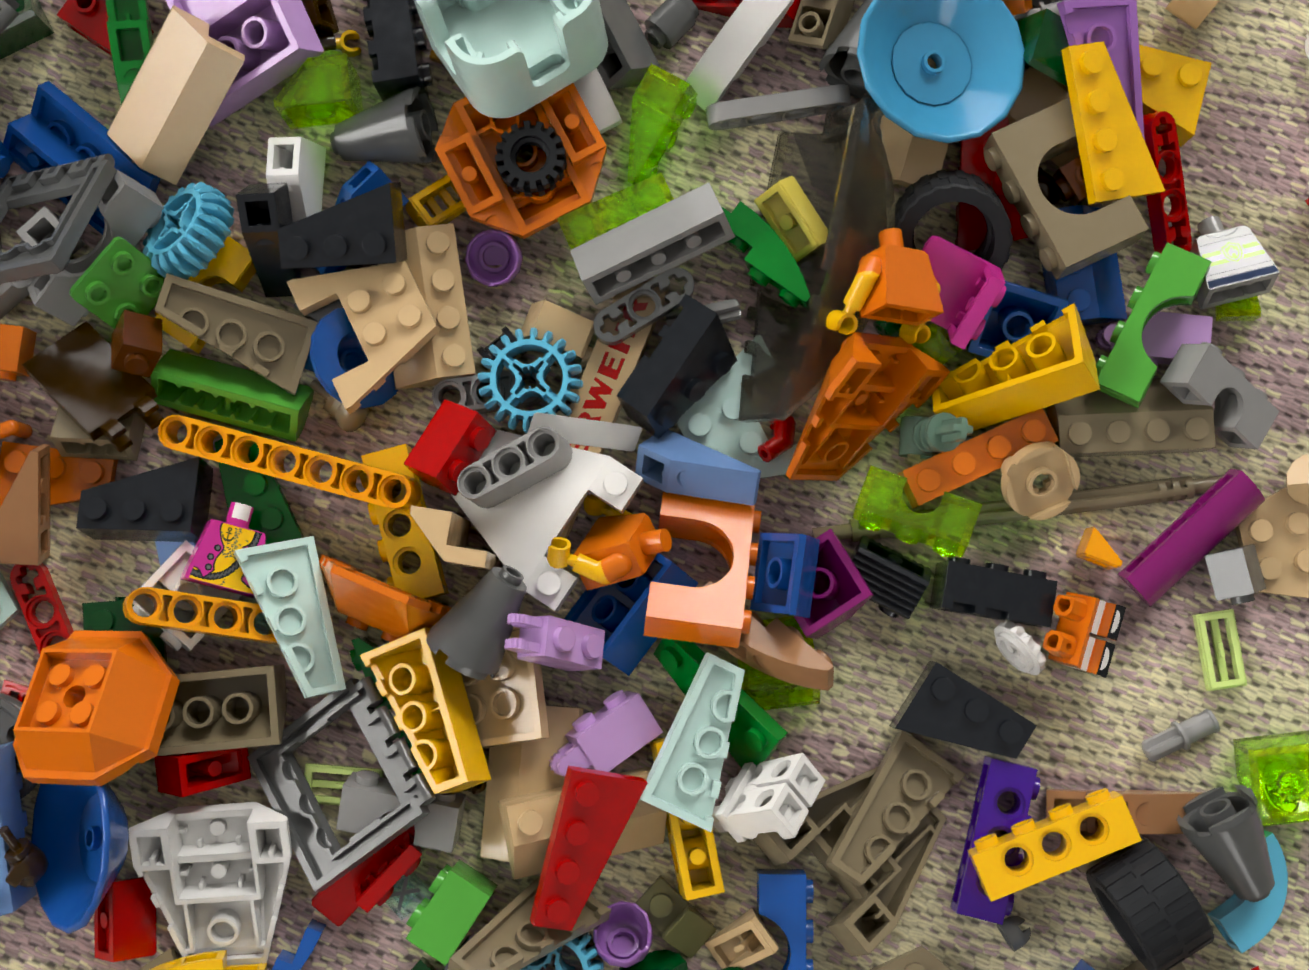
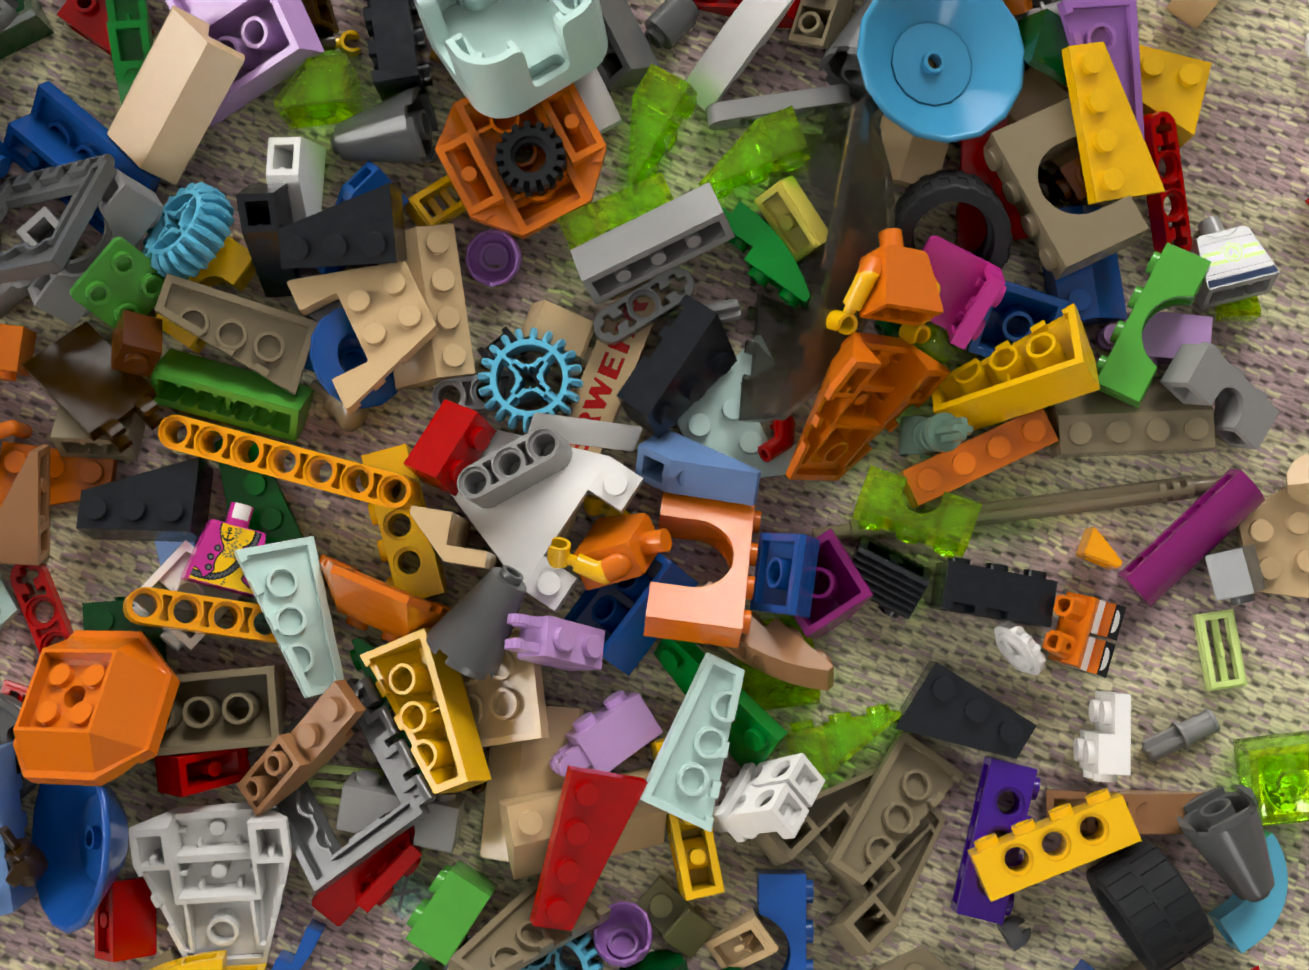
(304, 751): none -> medium nougat slope
(764, 148): none -> clear neon green slope
(836, 741): none -> clear neon green slope
(1025, 466): tan plate -> none
(1107, 749): none -> white plate

